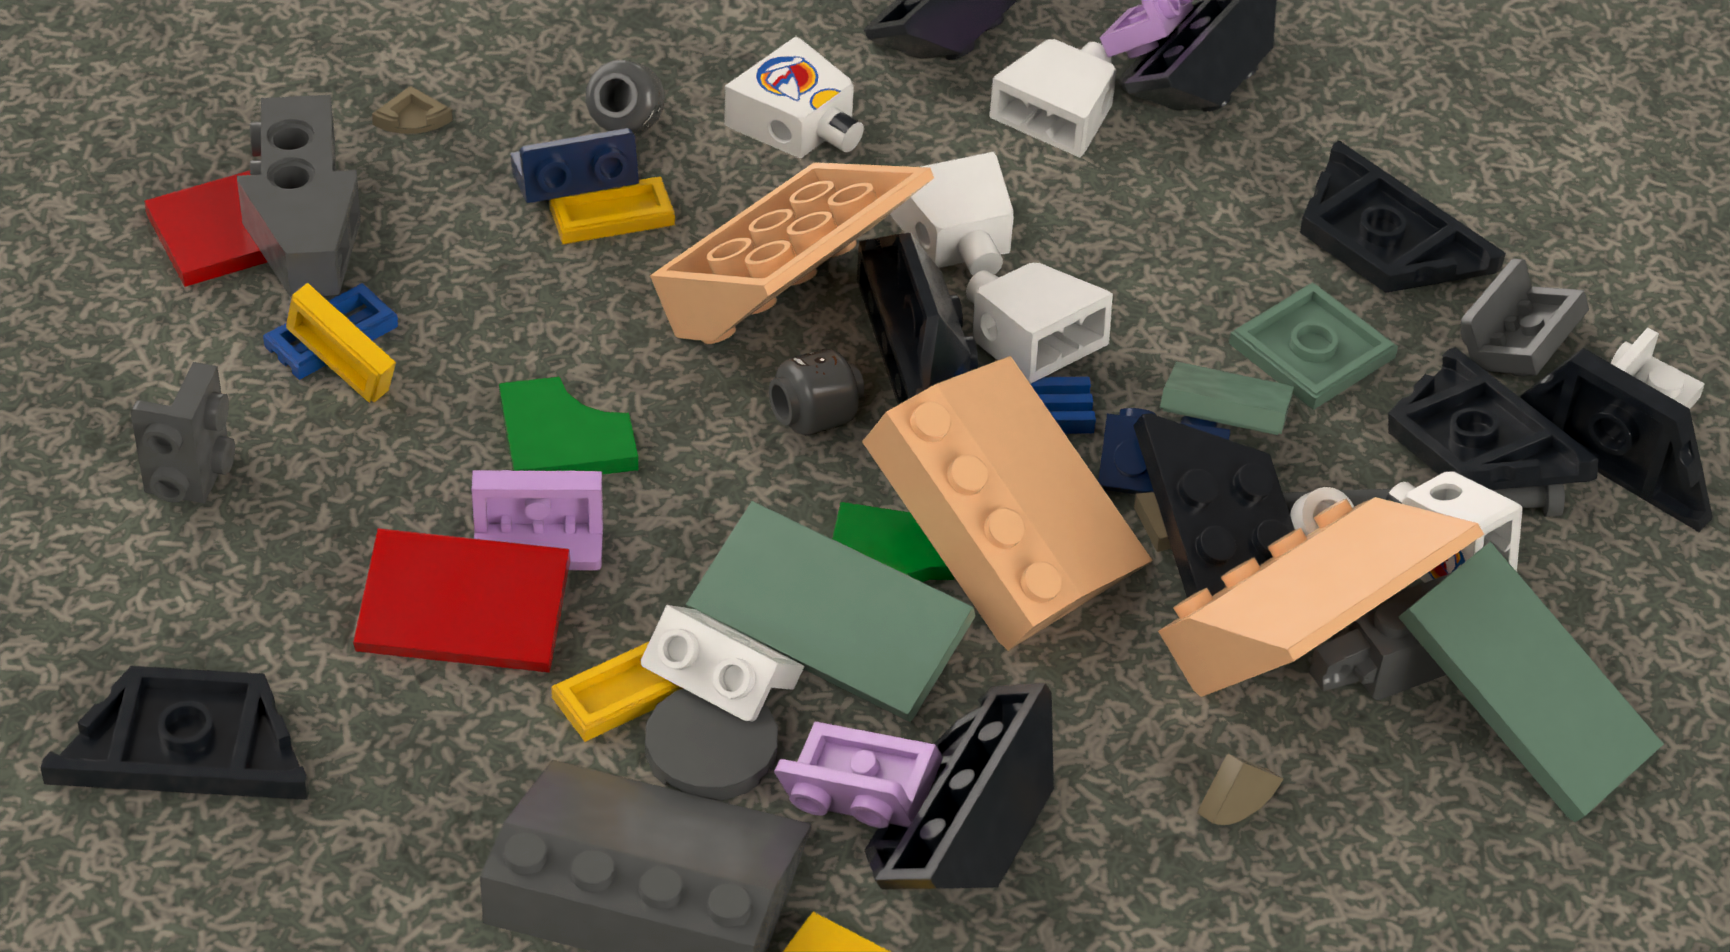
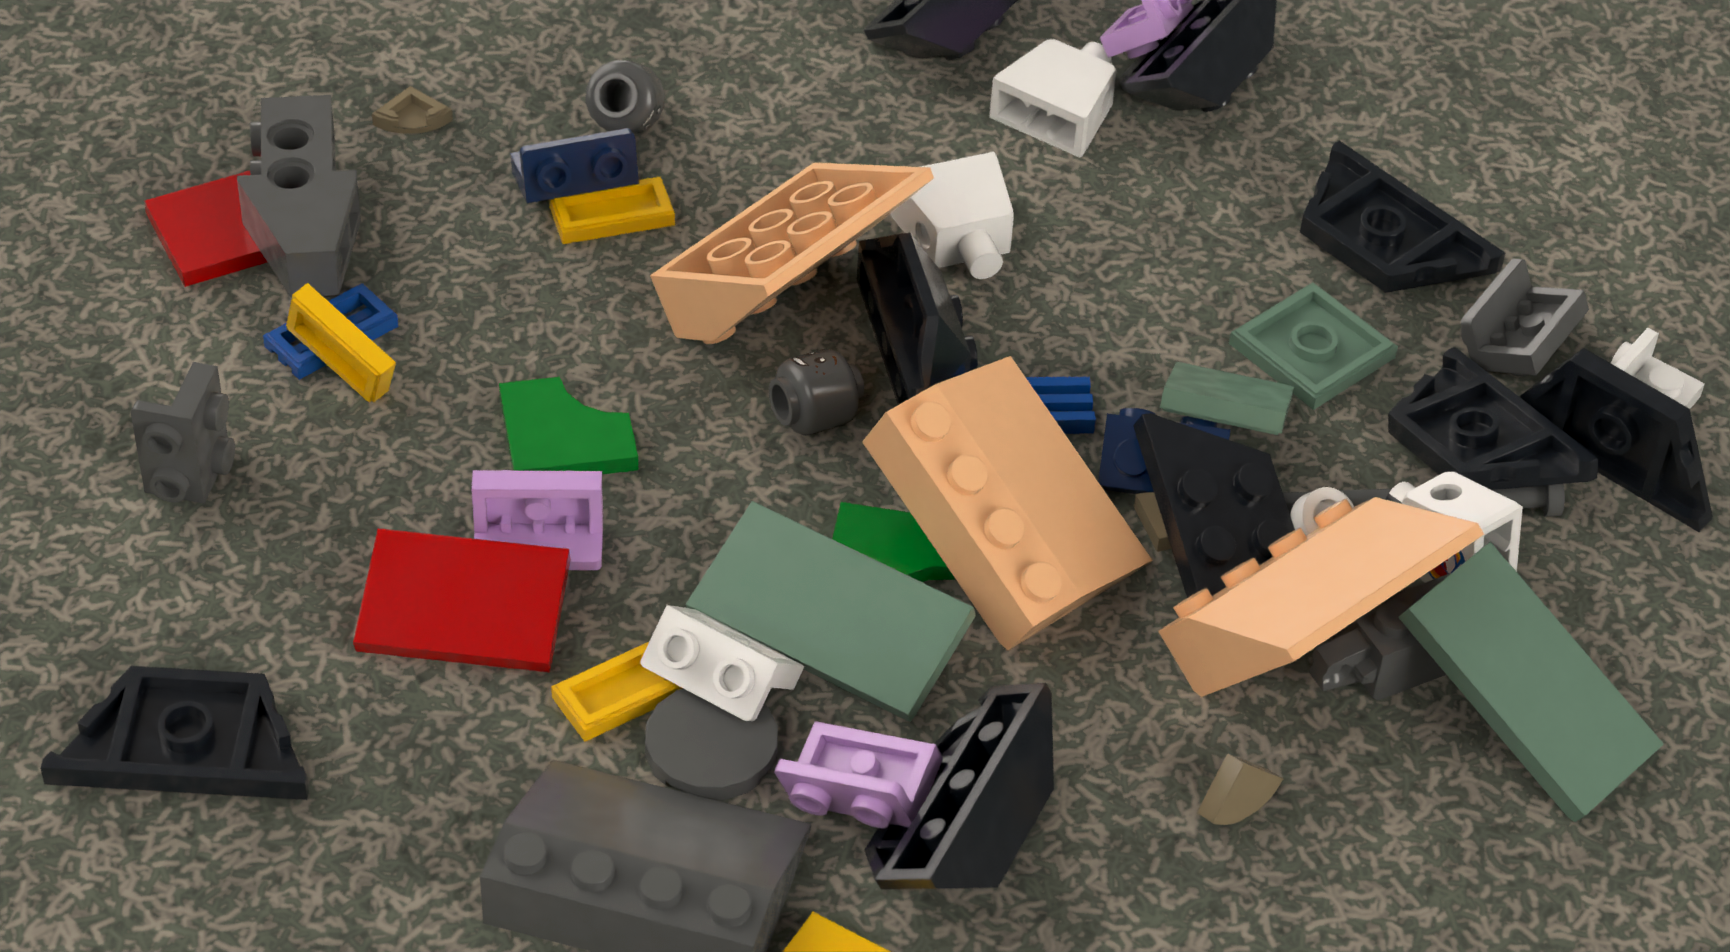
(794, 102): white torso -> none
(1039, 317): white torso -> none

